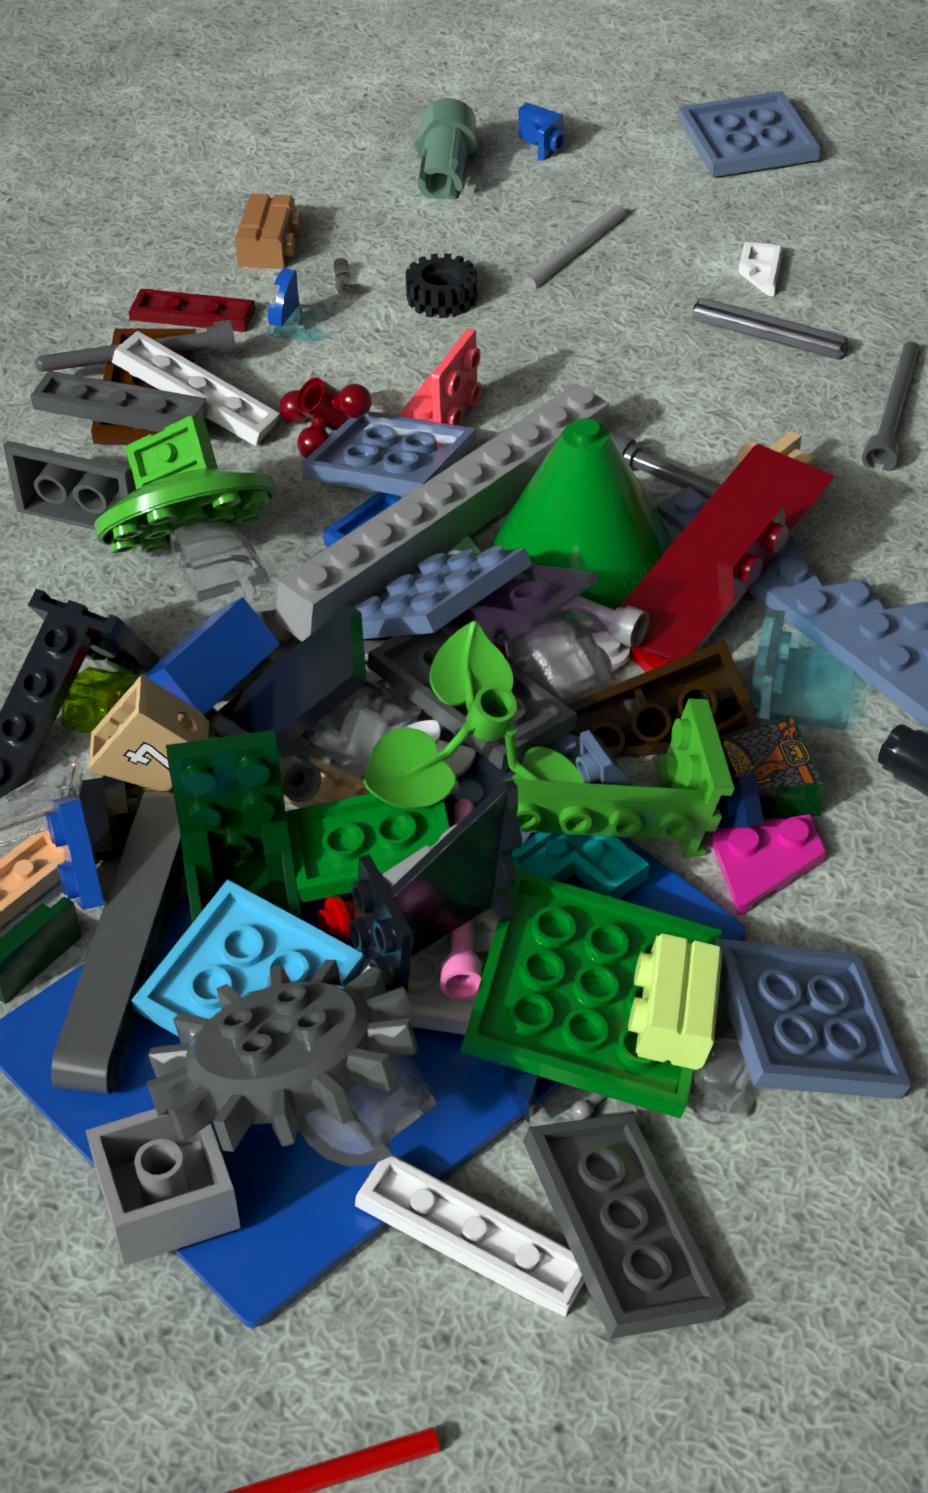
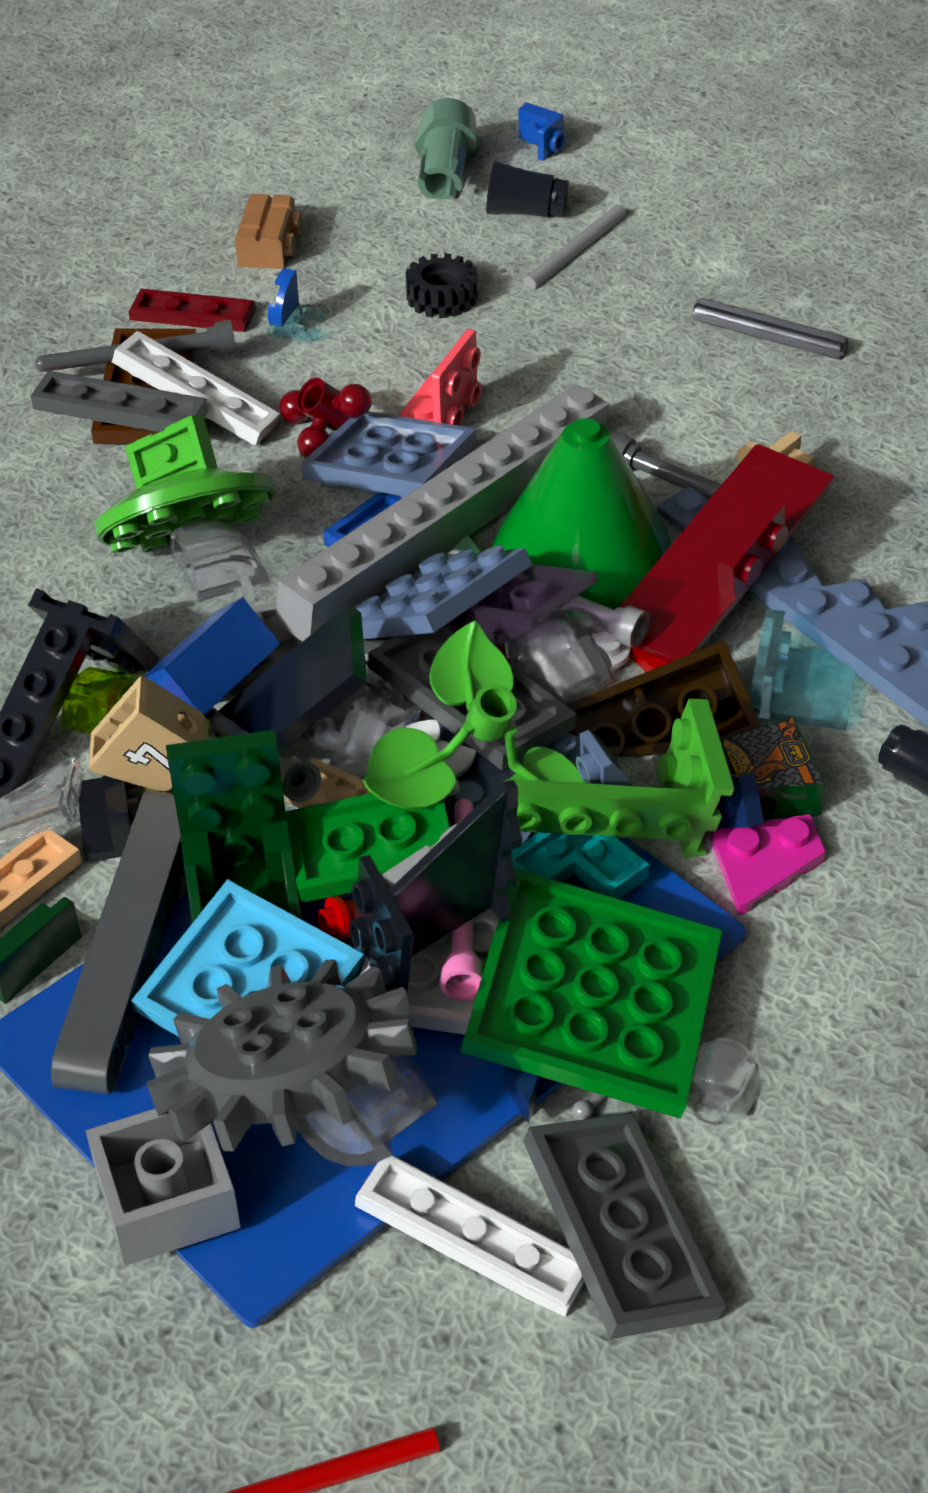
(64, 485): dark grey slope -> none
(79, 873): blue plate -> none
(343, 277): clear smoke piece -> none
(525, 192): none -> black plant
(677, 1002): yellowish green brick -> none
(748, 133): sand blue plate -> none
(761, 265): white tile -> none
(809, 1021): sand blue plate -> none
(883, 447): dark grey piece -> none

